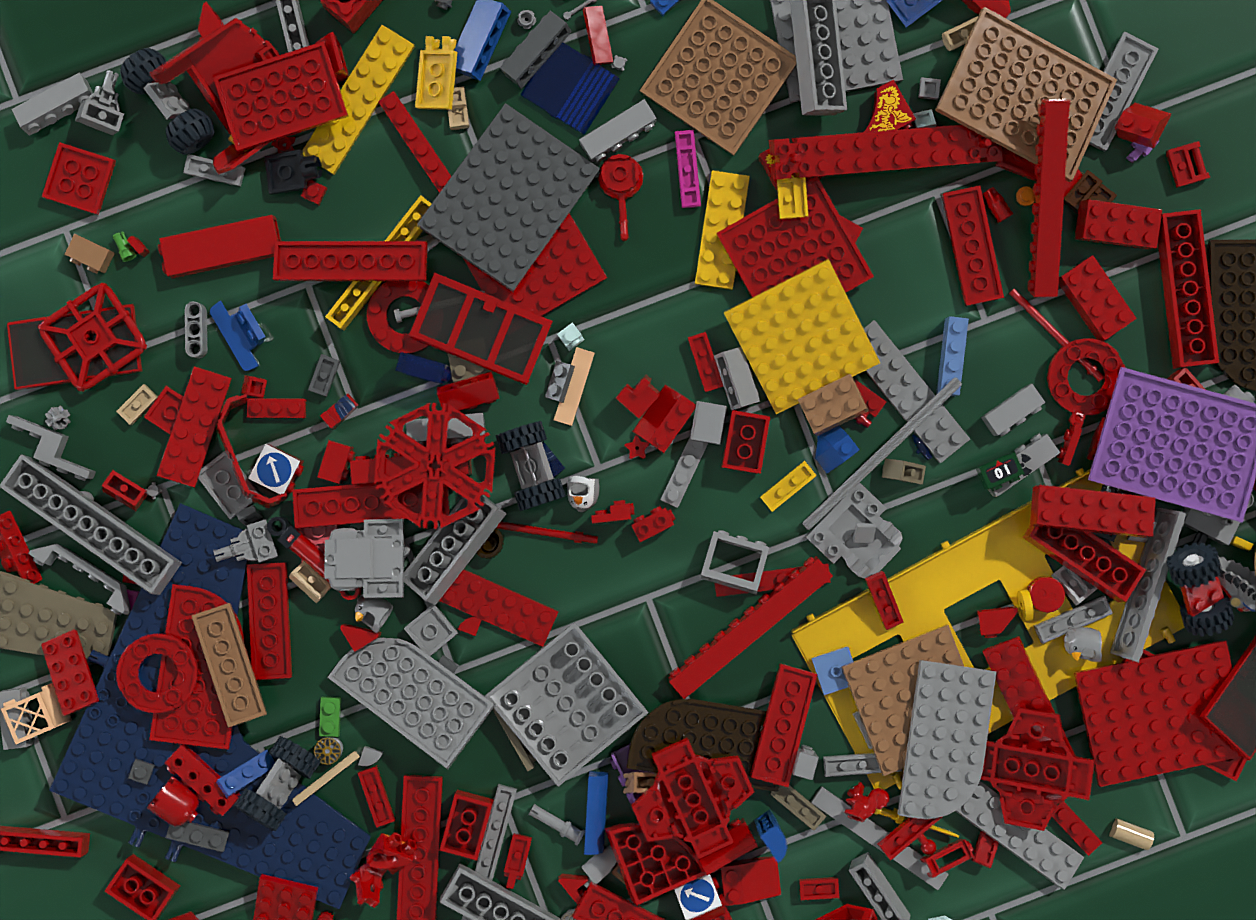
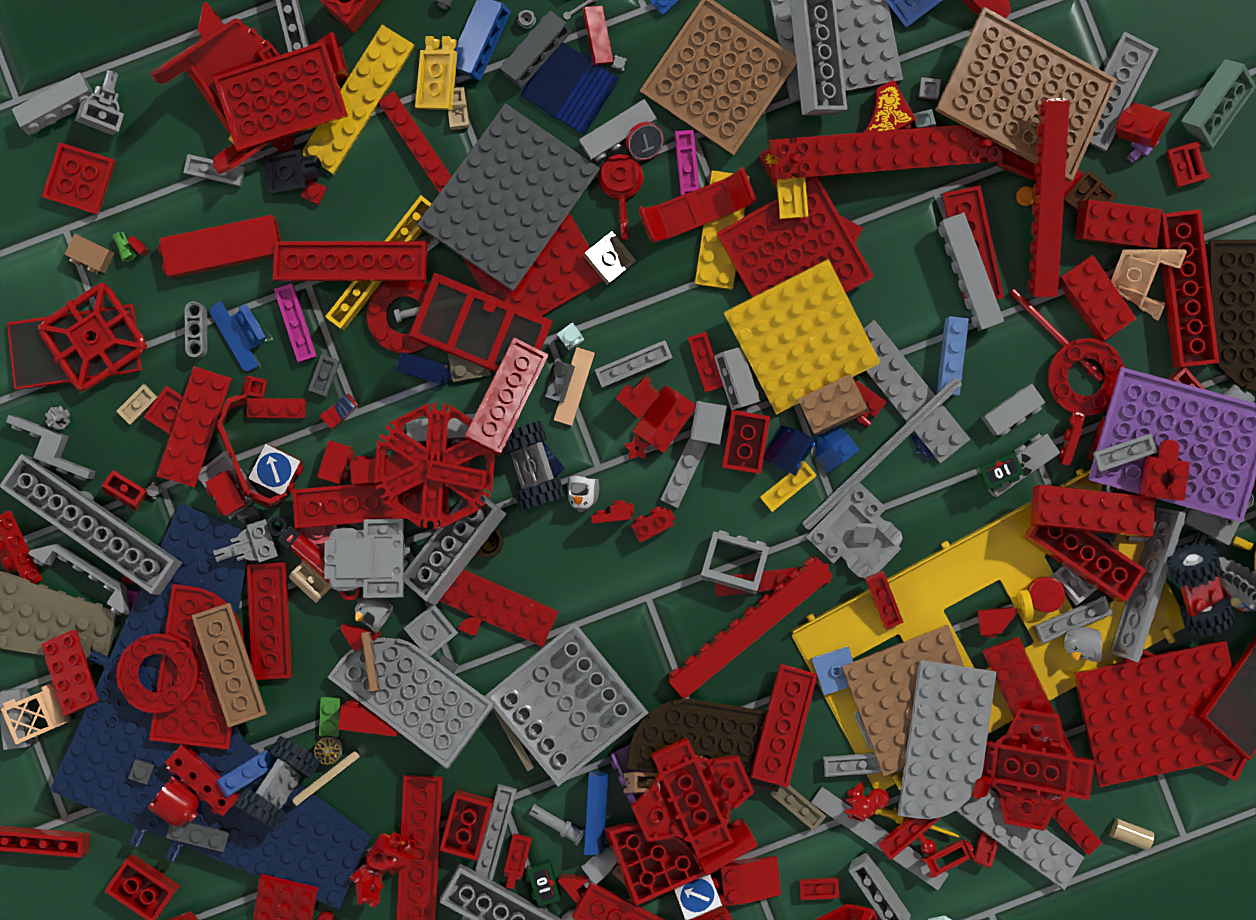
(190, 127): black plate -> none
(226, 493): none -> red brick
(295, 323): none -> dark pink plate
(359, 718): none -> red slope
(369, 756): light grey tile -> none
(371, 663): none -> medium nougat tile
(376, 796): red plate -> none
(456, 475): none -> red tile
(469, 392): red brick -> none
(506, 396): none -> plate
(544, 883): none -> brick
(578, 537): red bar -> none
(609, 257): none -> plate
(633, 363): none -> light grey plate
(644, 140): none -> black tile
(697, 207): none -> red windscreen
(771, 834): blue brick -> none
(789, 449): none -> clear blue slope
(805, 762): light grey brick -> none
(903, 471): dark tan slope -> none
(958, 35): tan brick -> none
(971, 272): none -> light grey brick
(982, 787): none -> red tile
(997, 205): red hinge -> none
(1125, 452): none -> light grey plate
(1136, 272): none -> light nougat wing
(1165, 475): none -> red brick
(1219, 102): none -> sand green slope

